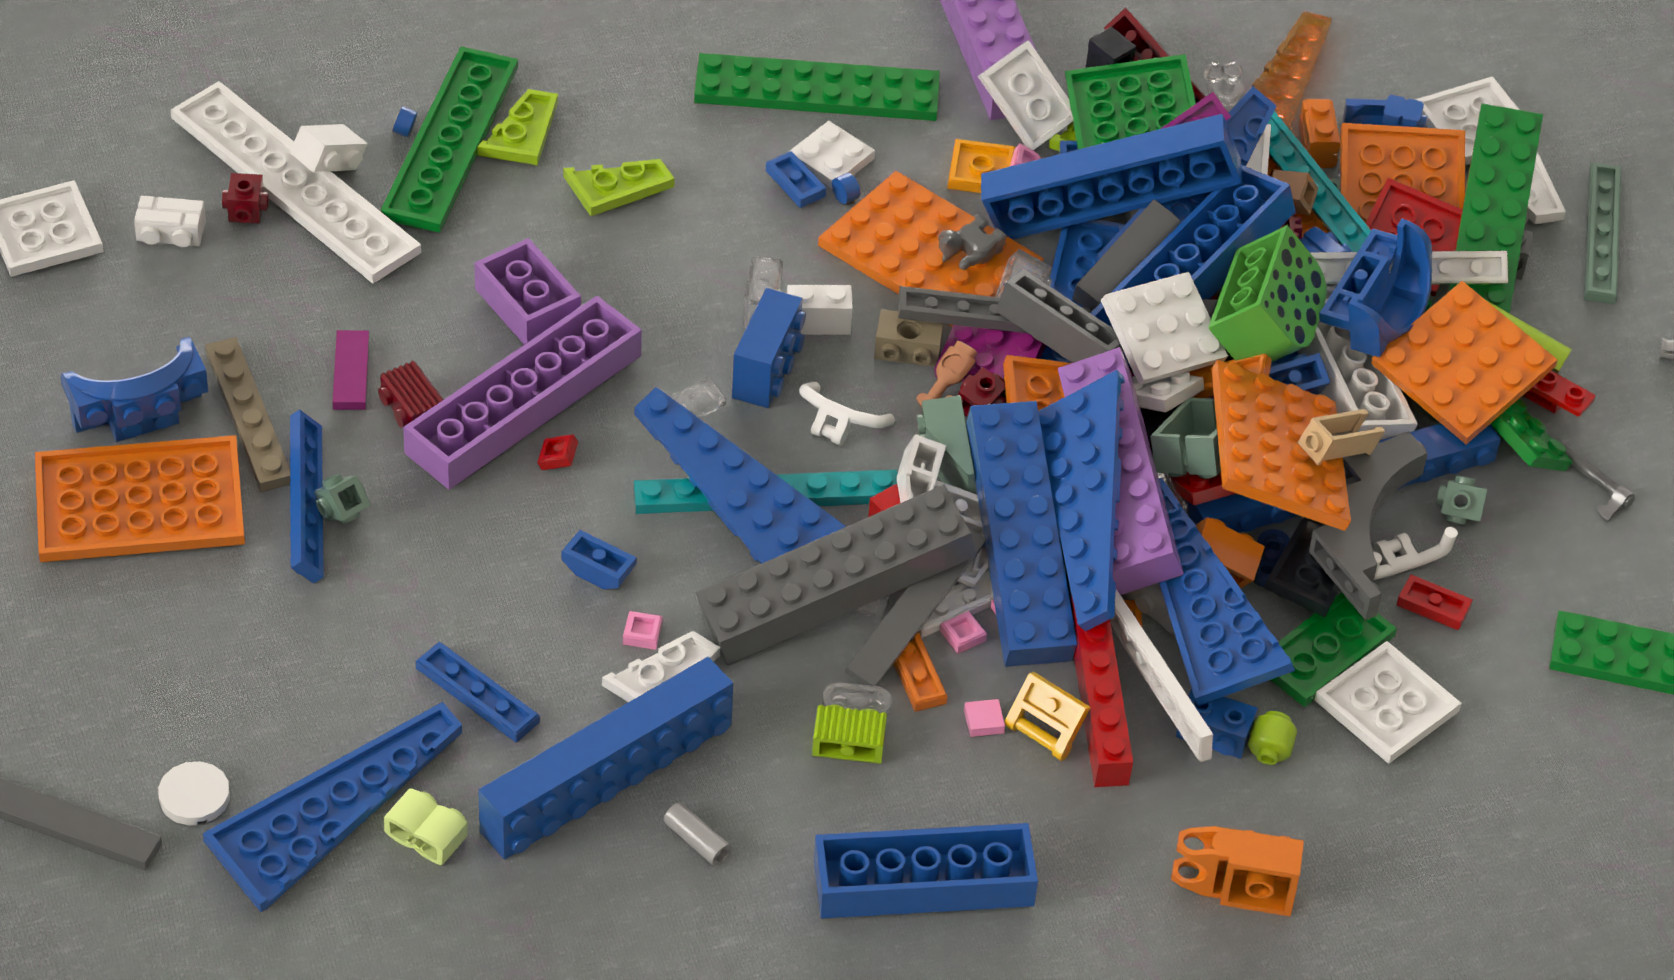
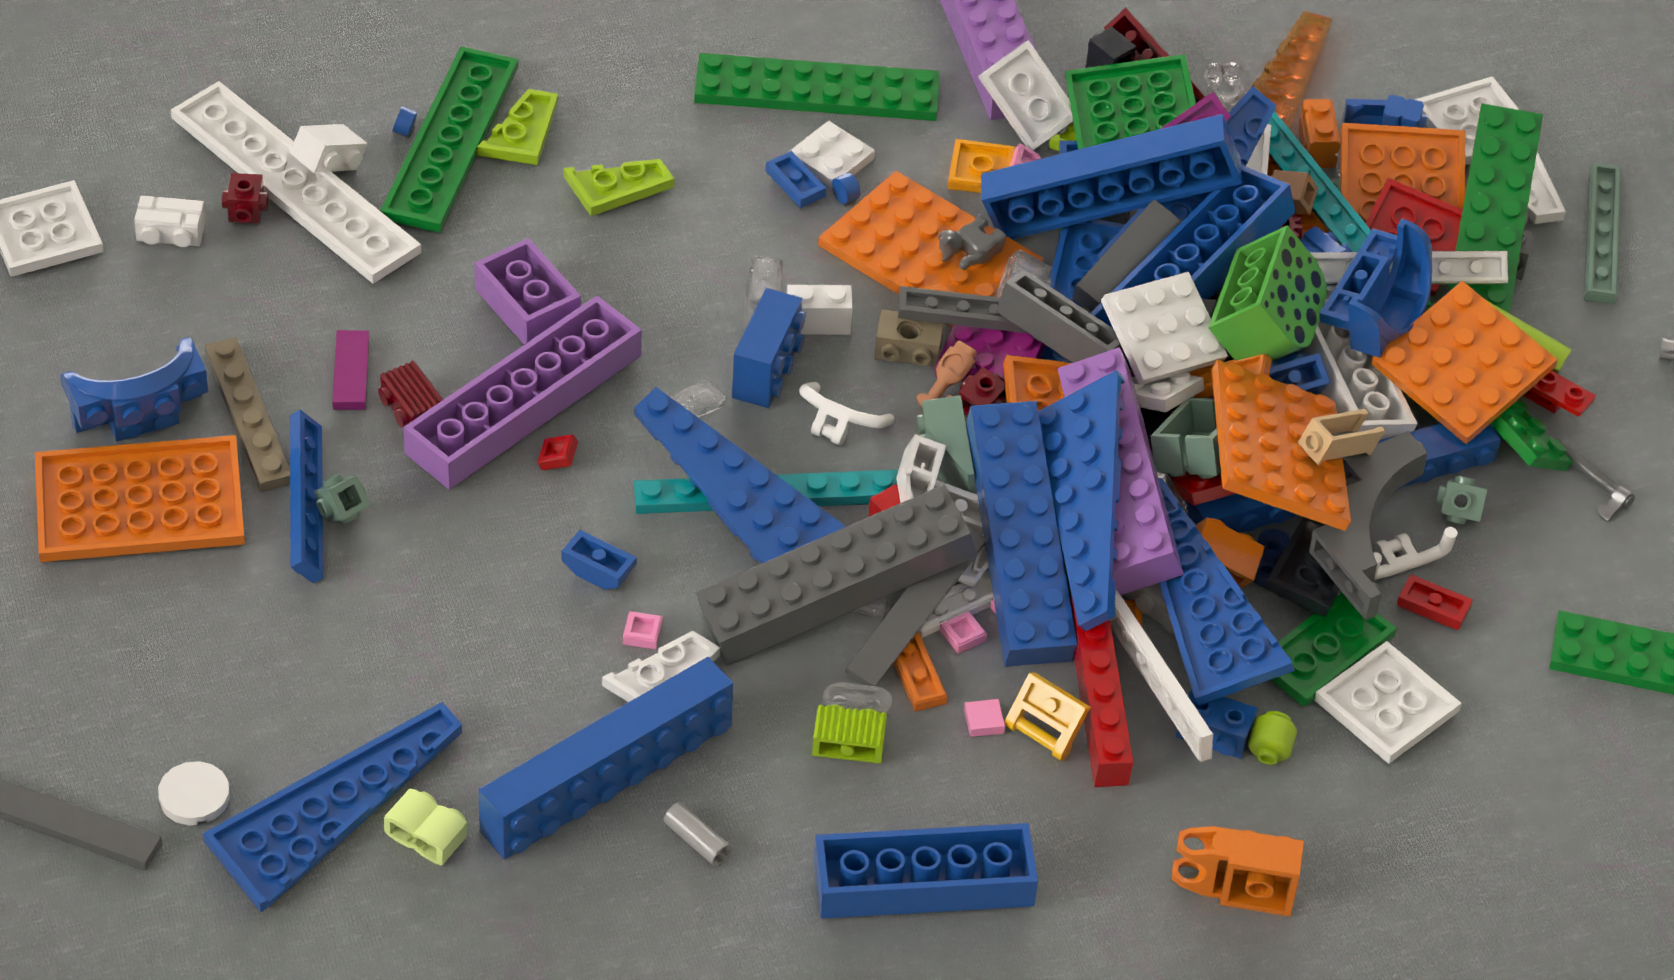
(477, 691): blue tile -> none

